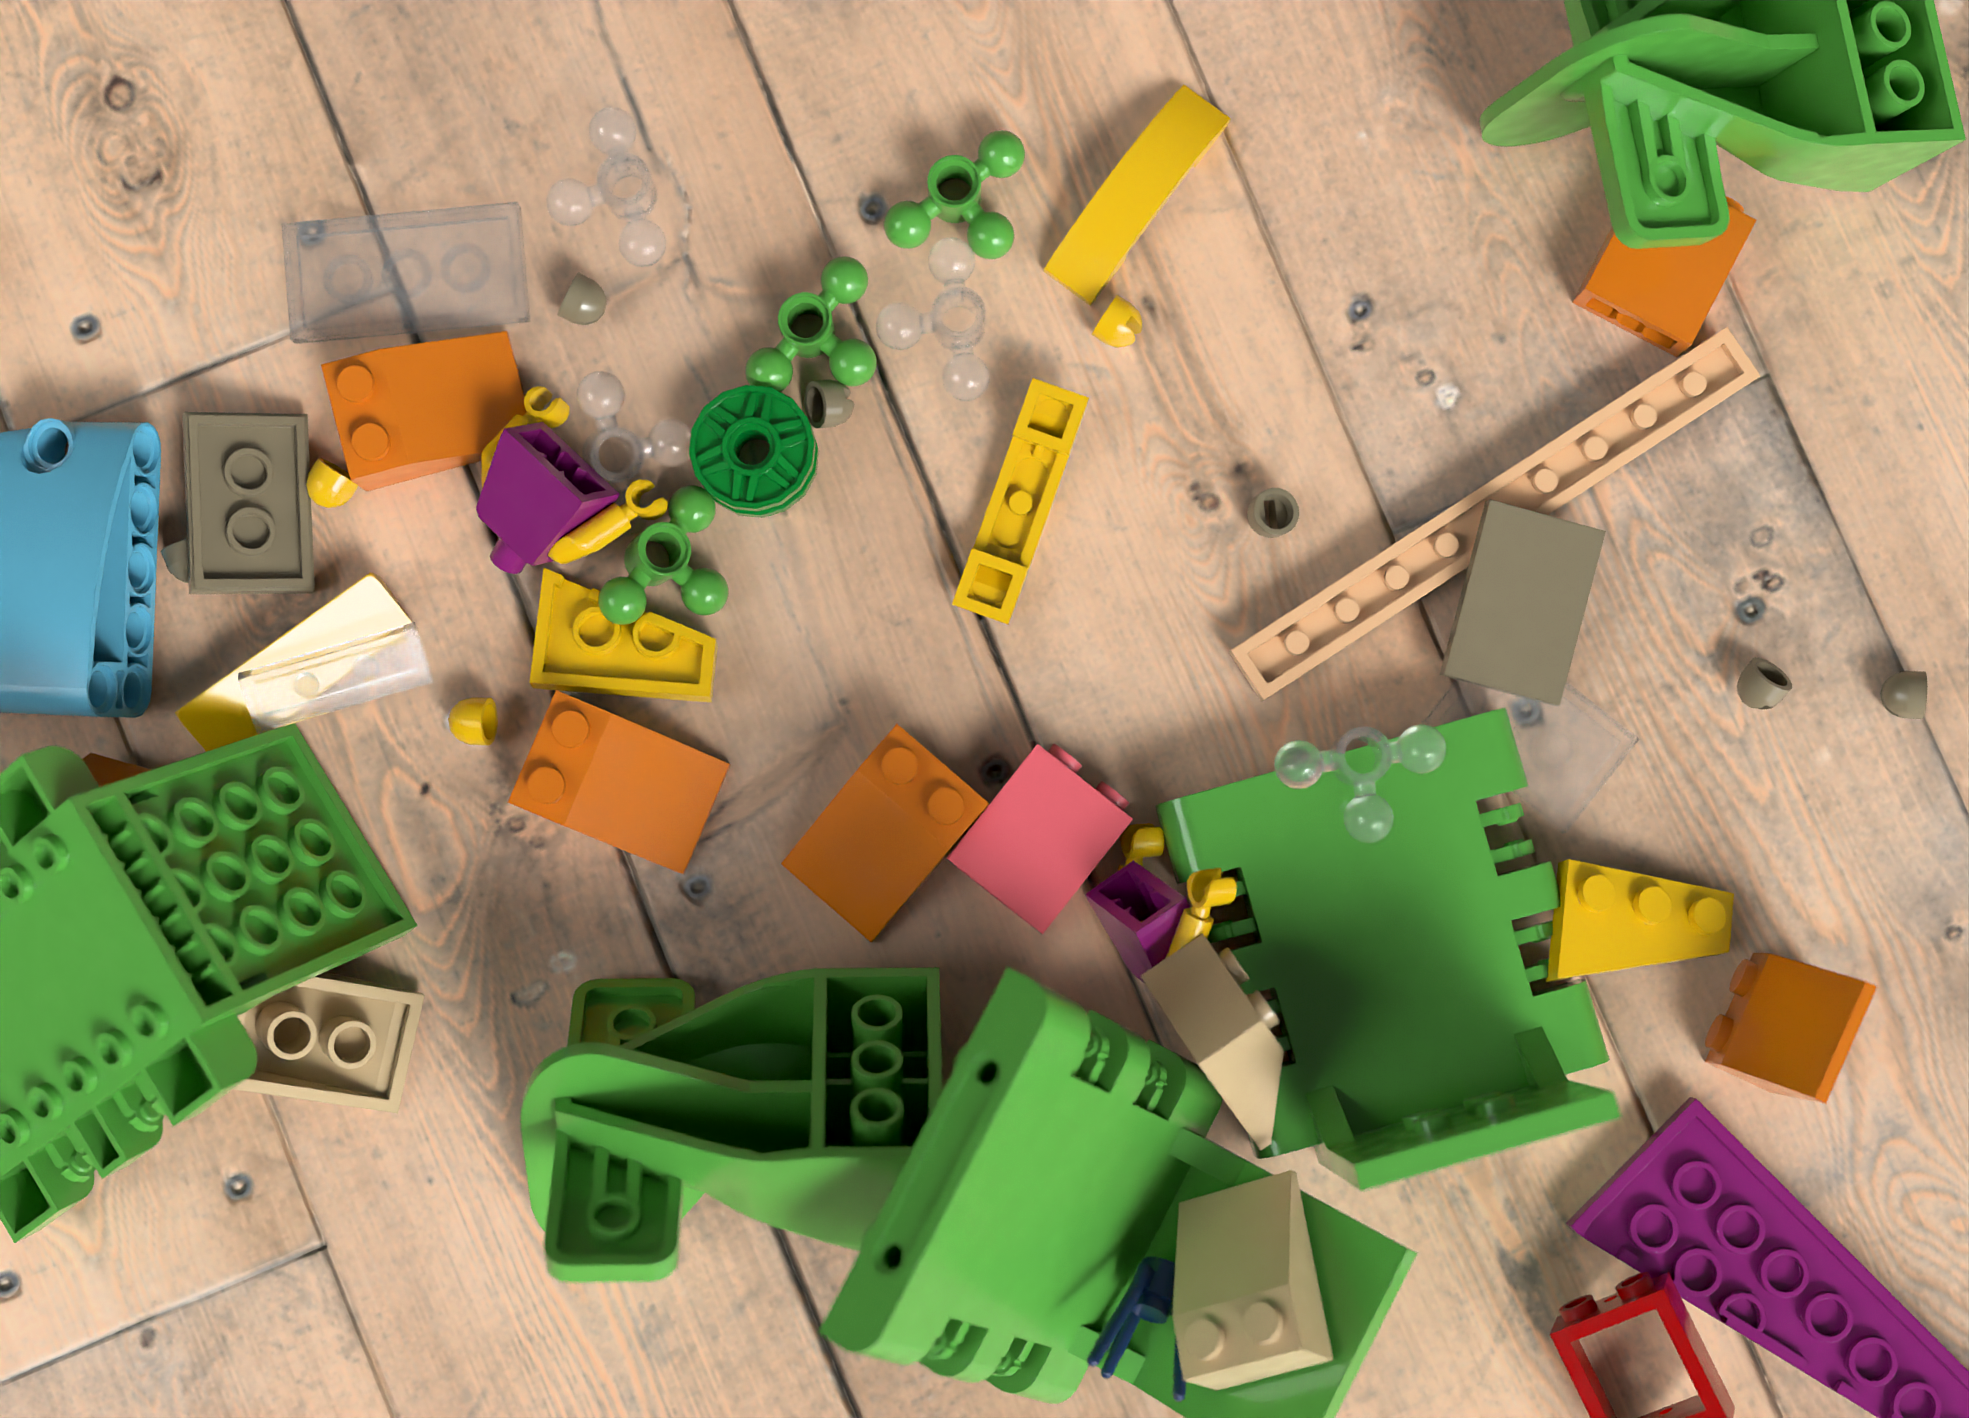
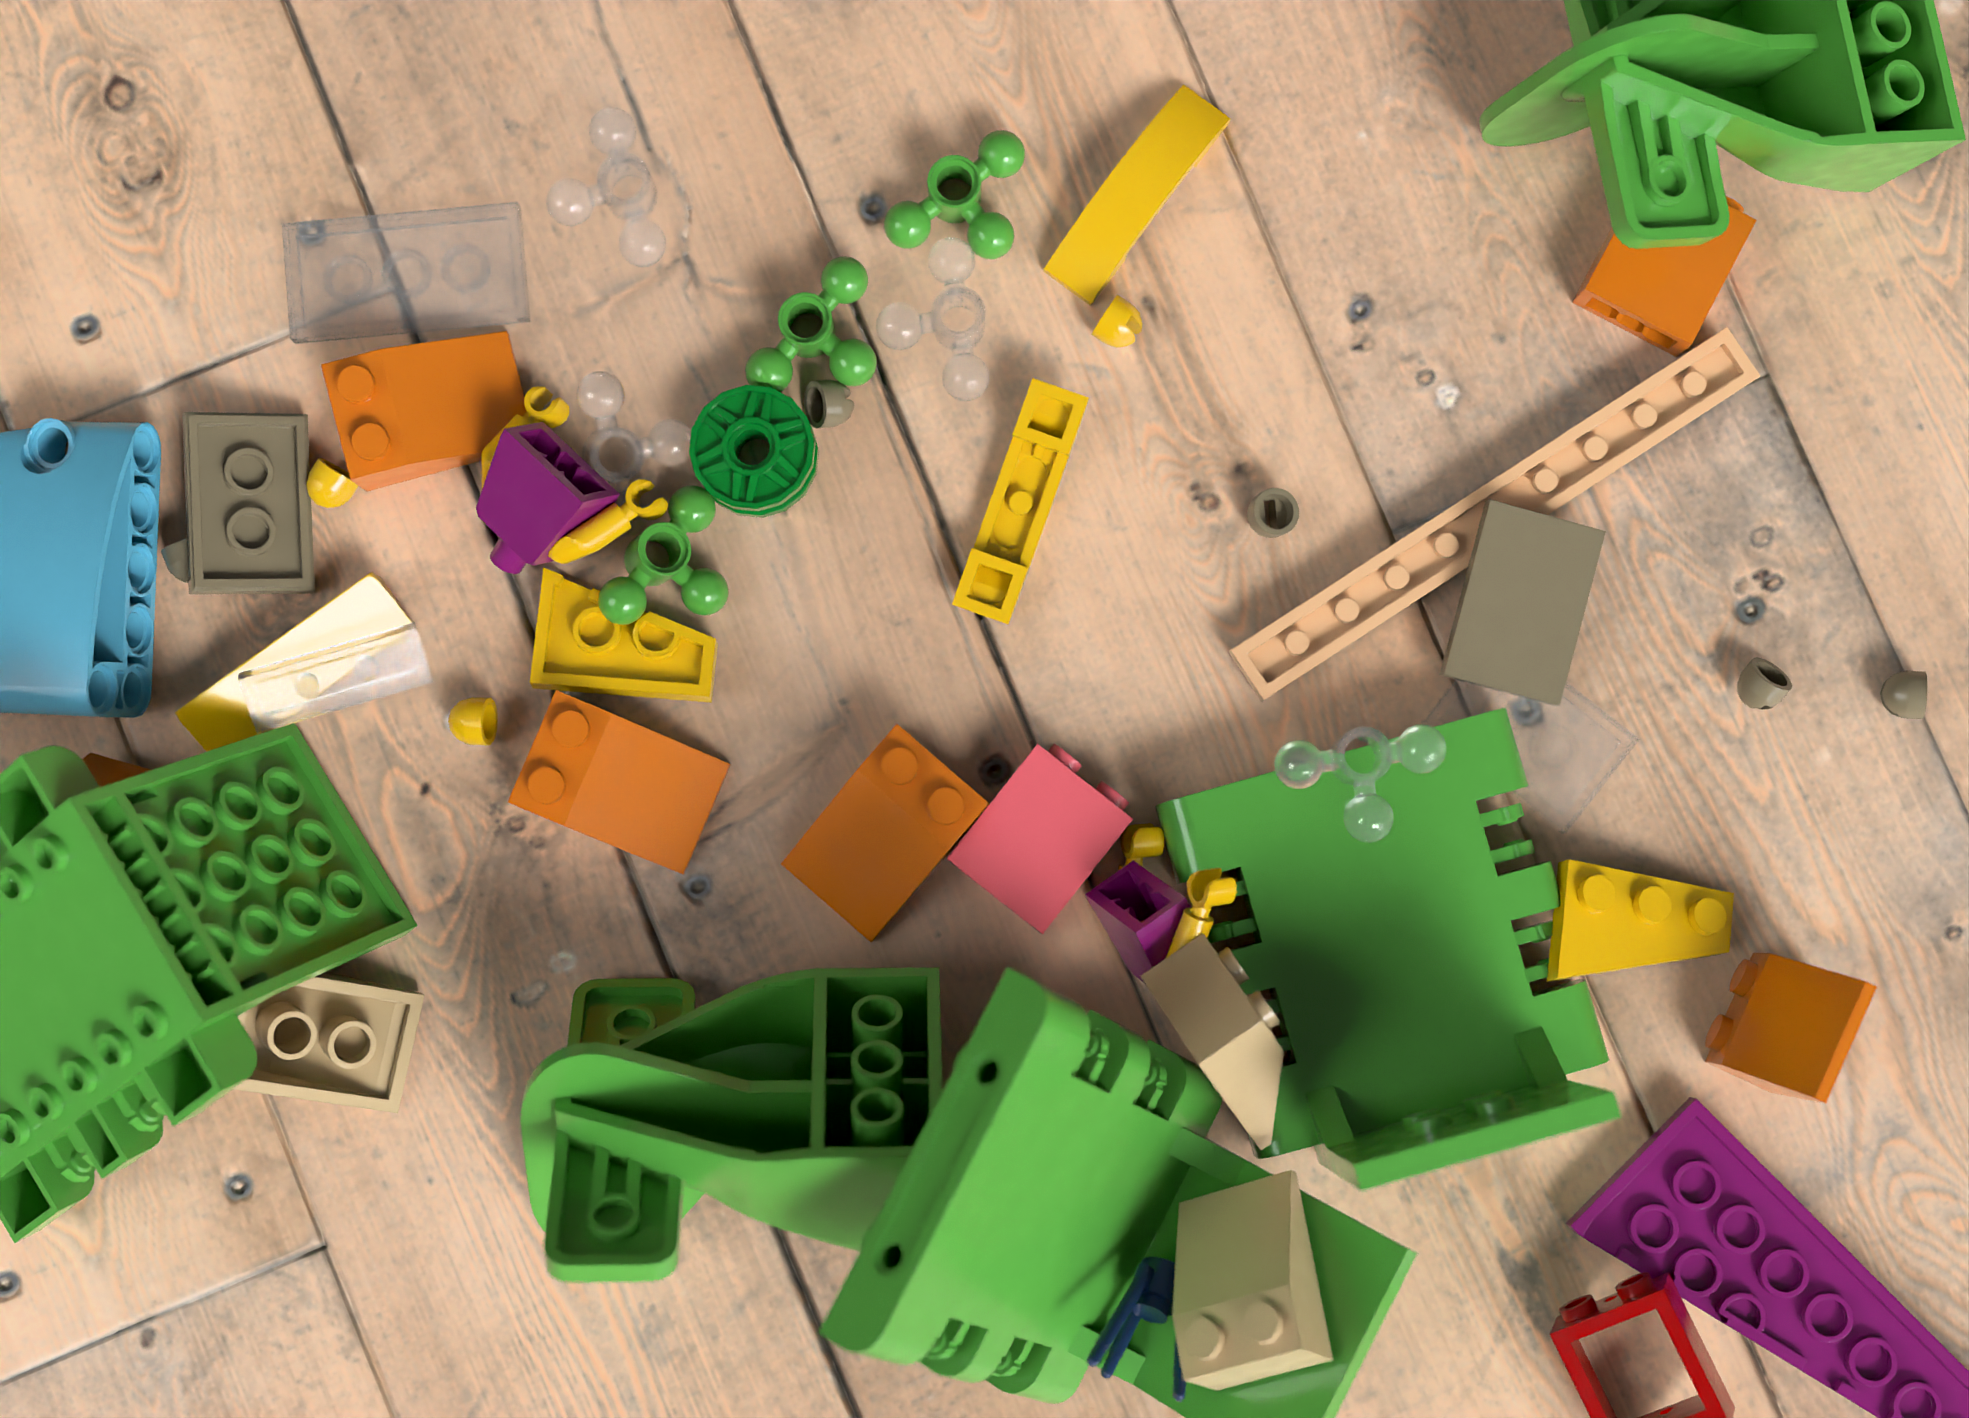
(583, 301): dark tan hinge -> none

